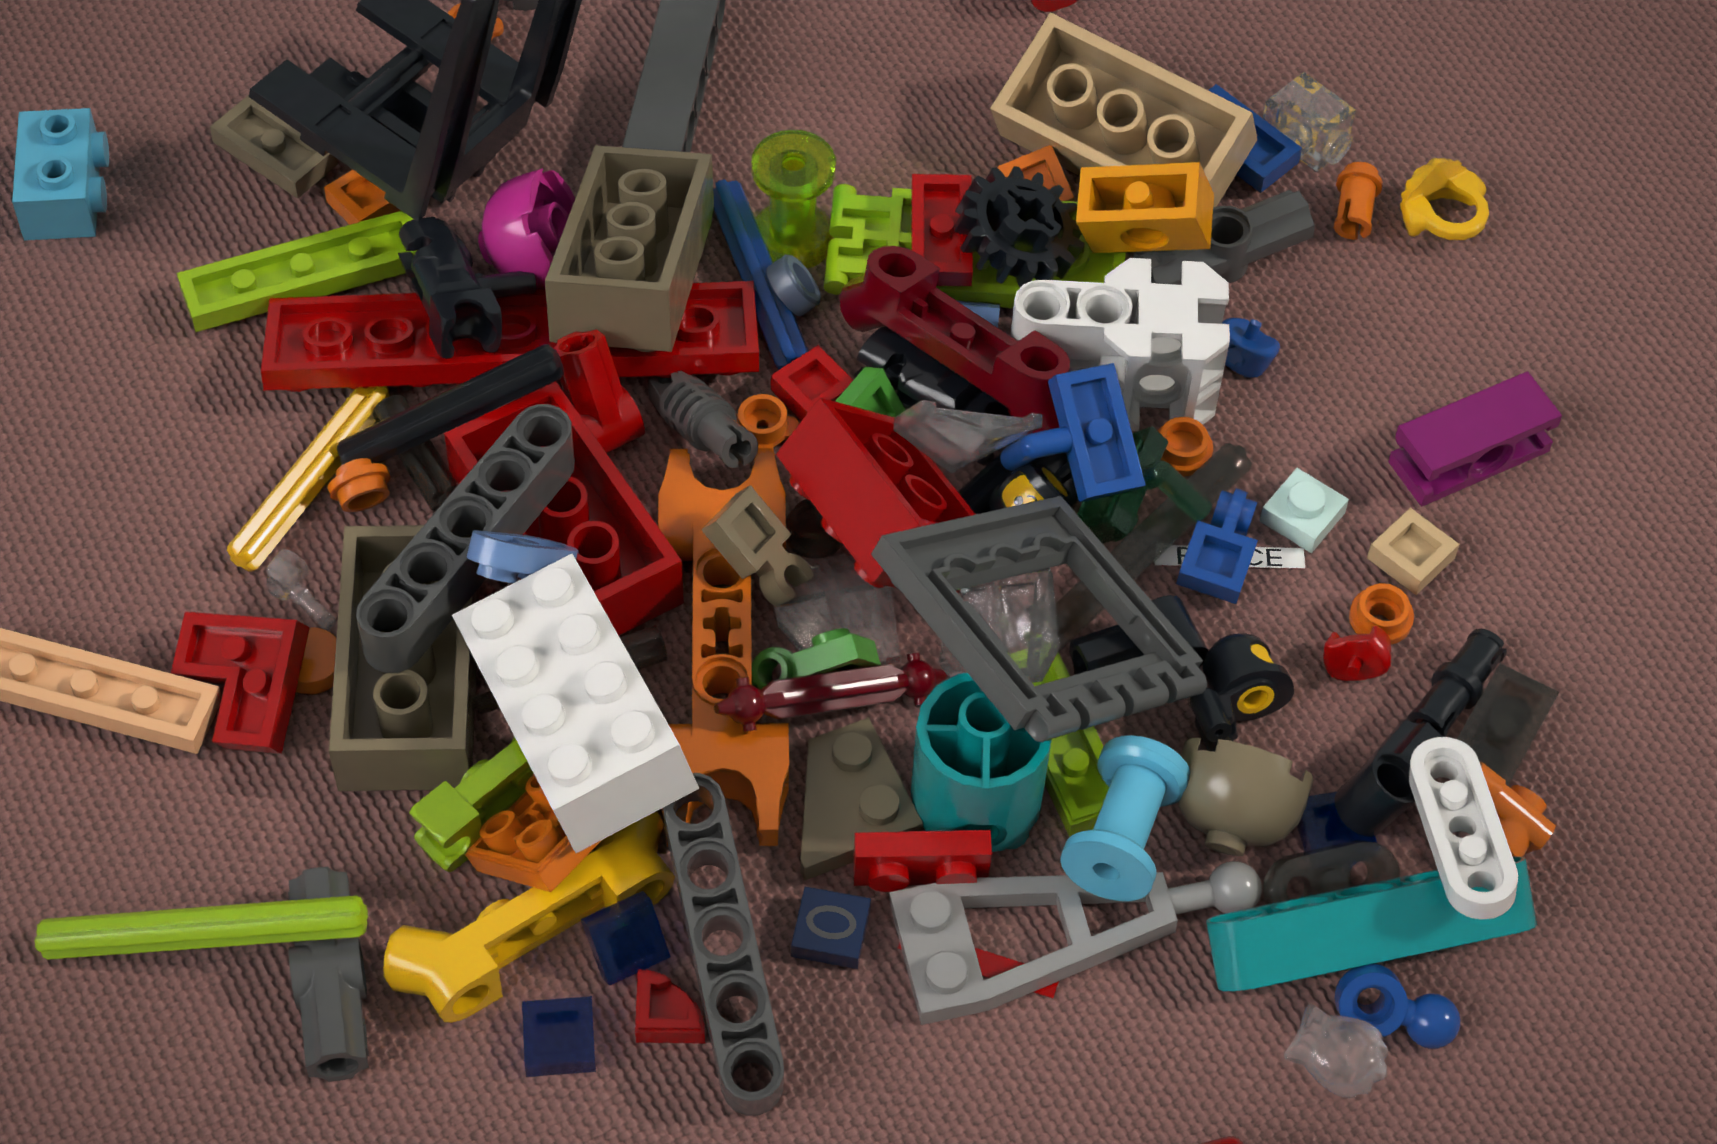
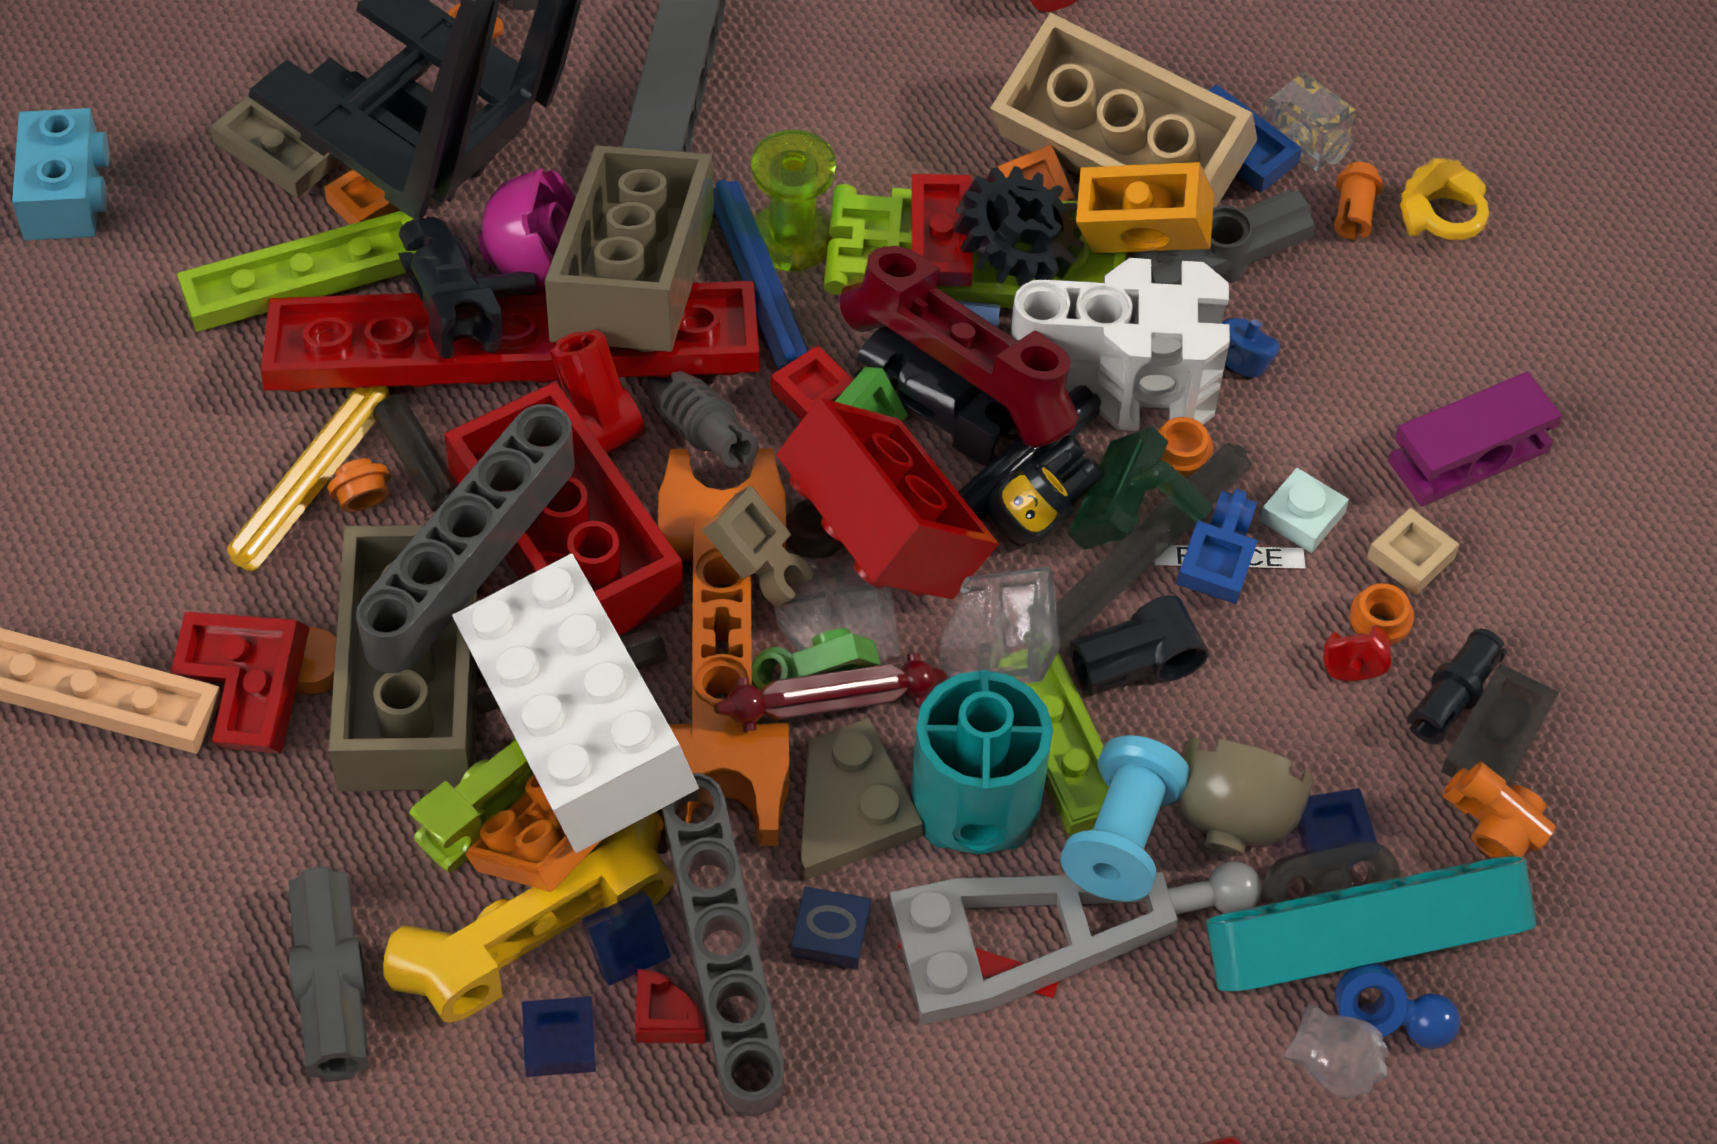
(202, 927): lime axle -> none
(284, 582): clear hand -> none
(454, 406): black axle -> none
(513, 555): medium blue plate -> none
(769, 412): orange plate -> none
(794, 285): sand blue tile -> none
(920, 858): red plate -> none
(959, 436): clear slope -> none
(1018, 540): dark grey hinge -> none
(1090, 431): blue plate -> none
(1240, 687): black piece -> none
(1382, 785): black piece -> none
(1464, 806): white plate -> none

